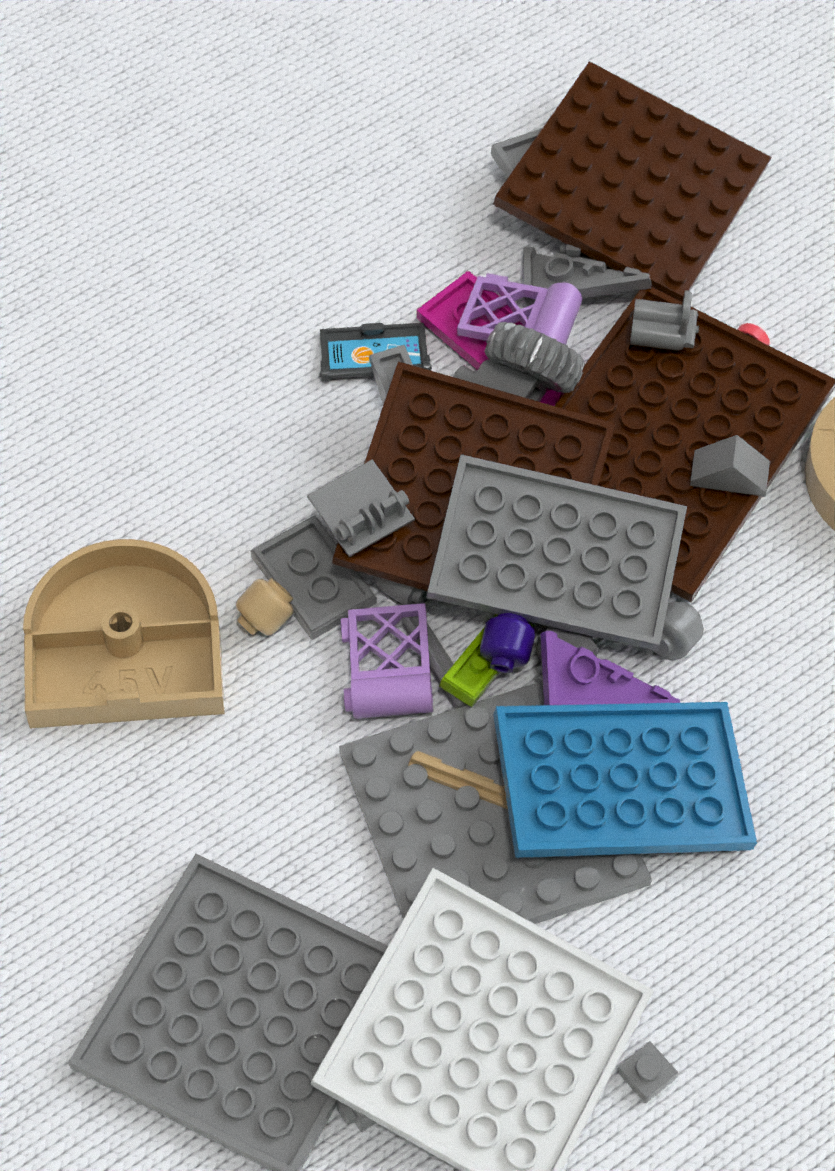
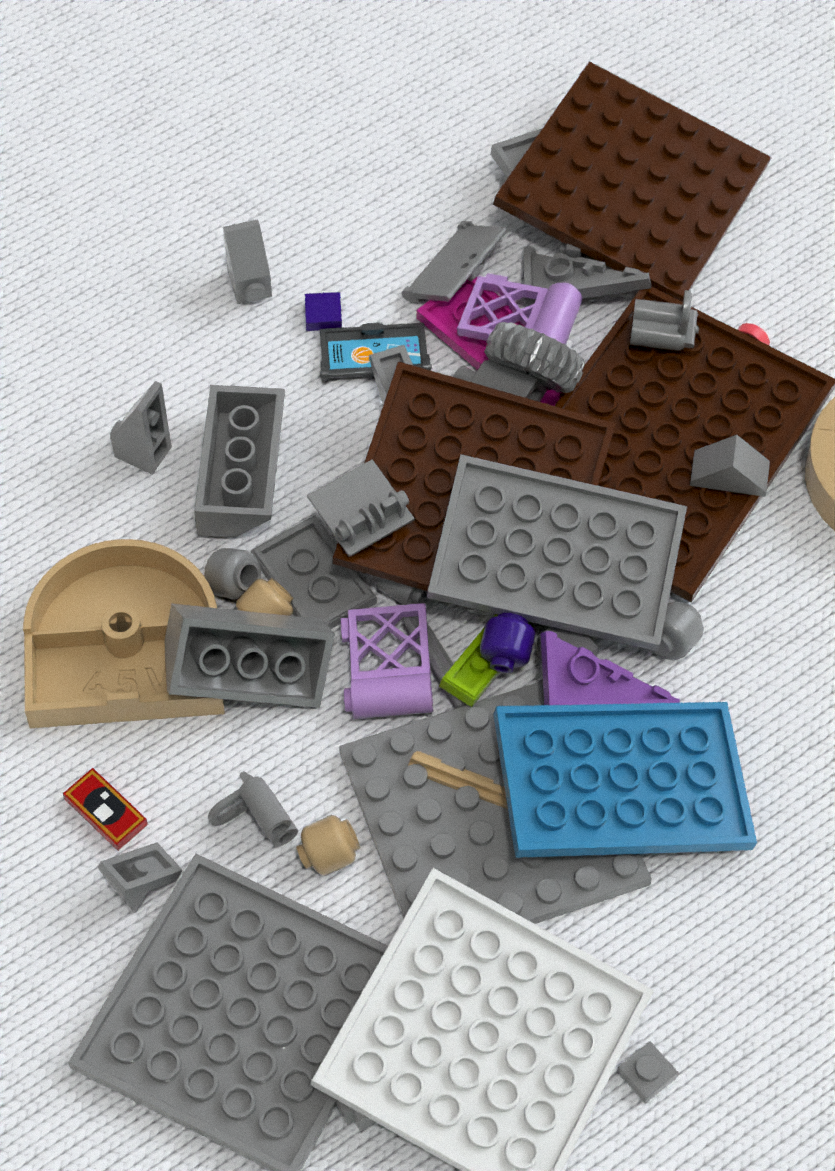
(105, 809): none -> tile
(138, 872): none -> light grey slope
(144, 432): none -> light grey slope
(231, 572): none -> light grey head
(238, 459): none -> light grey slope
(246, 655): none -> light grey slope
(247, 262): none -> light grey slope
(263, 806): none -> light grey piece
(323, 311): none -> dark purple tile
(328, 845): none -> tan head
(455, 263): none -> light grey door

